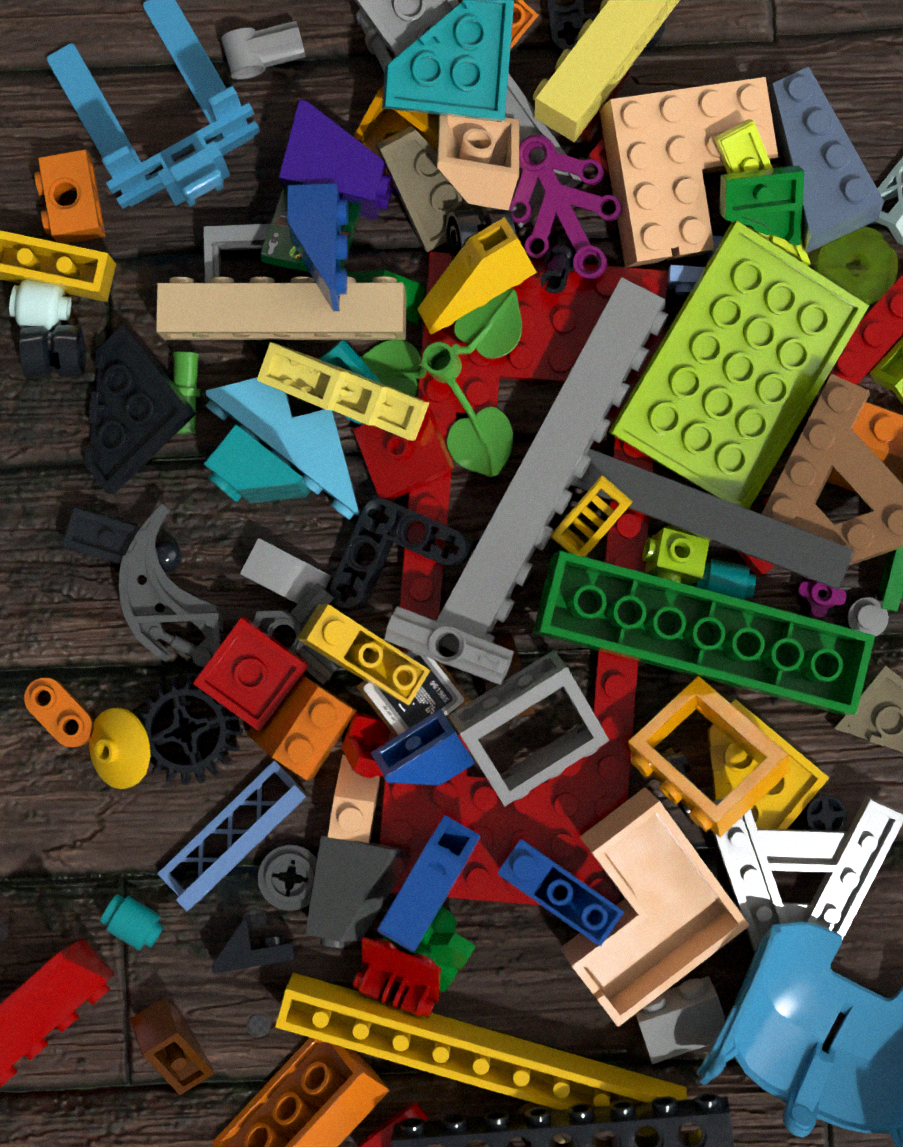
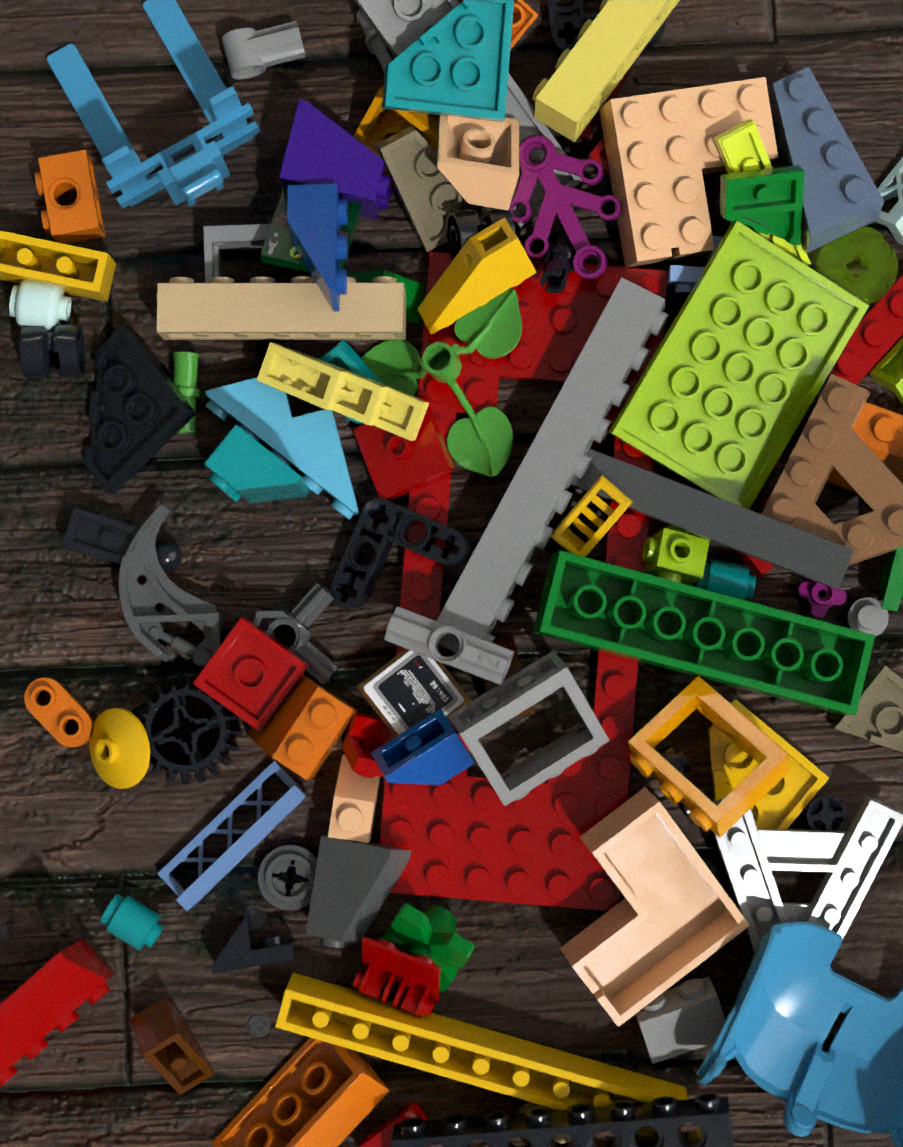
(282, 572): light grey slope -> none
(363, 653): yellow slope -> none
(429, 883): blue slope -> none
(560, 892): blue slope -> none

